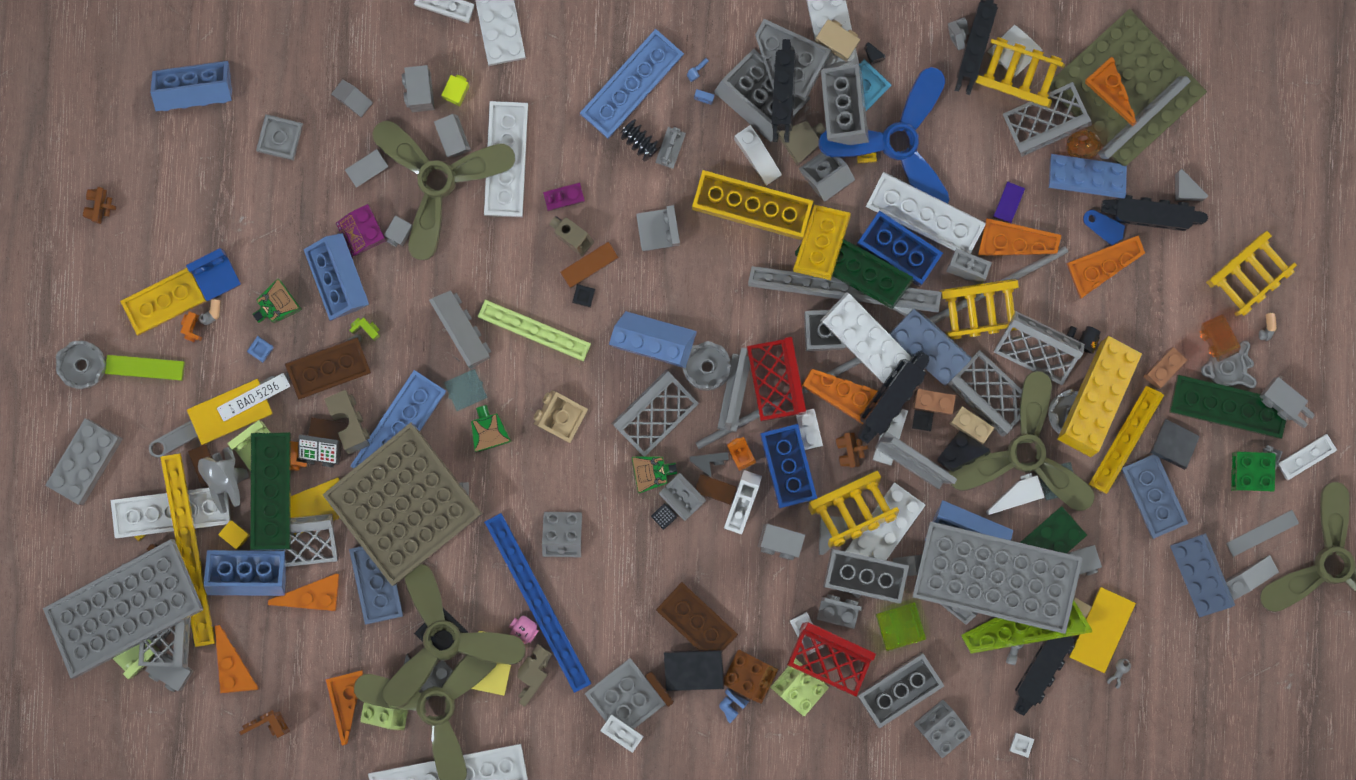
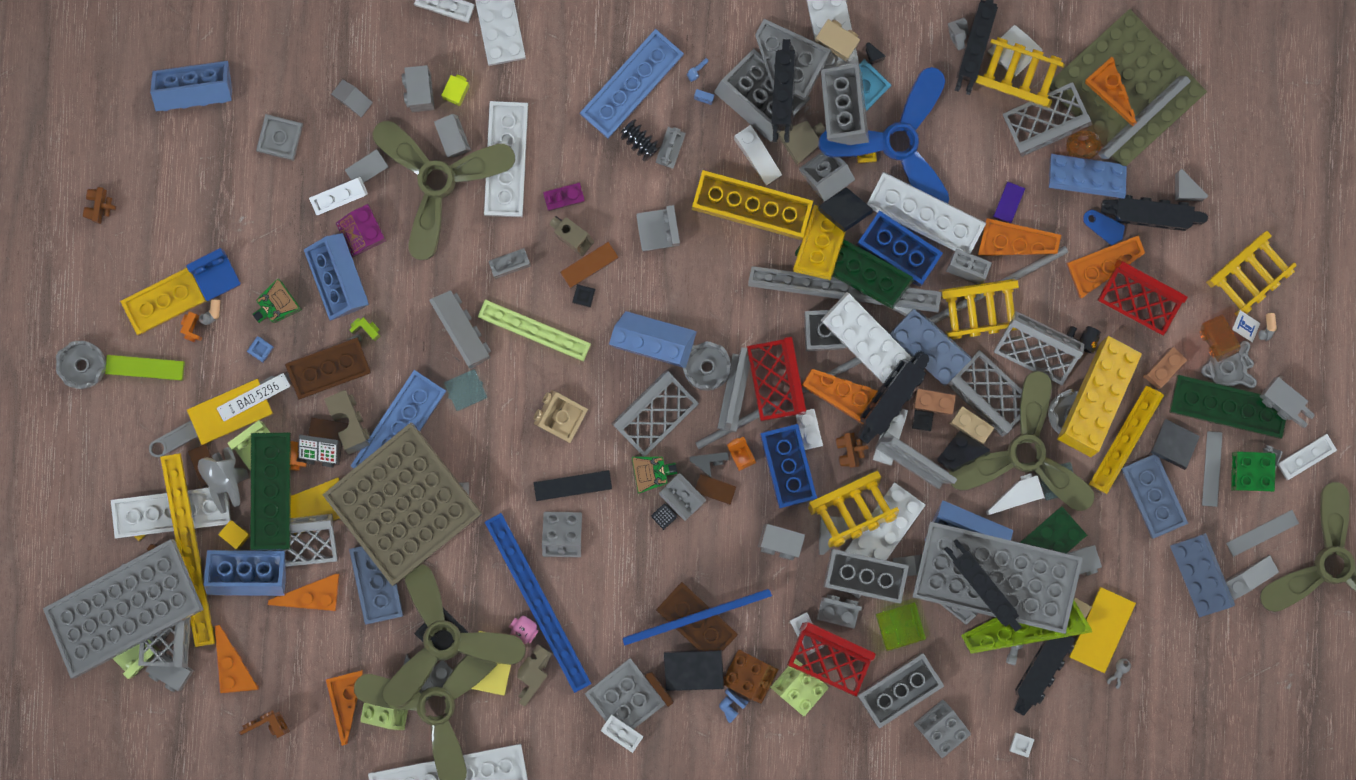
(84, 462): light grey brick -> none
(338, 196): none -> white plate
(398, 232): light grey brick -> none
(488, 430): torso -> none
(509, 263): none -> light grey hinge
(572, 485): none -> black tile
(696, 617): none -> blue tile
(743, 502): white slope -> none
(845, 209): none -> black tile
(984, 587): none -> black hinge
(1150, 283): none -> red fence
(1212, 469): none -> light grey sticker
(1246, 326): none -> white sticker

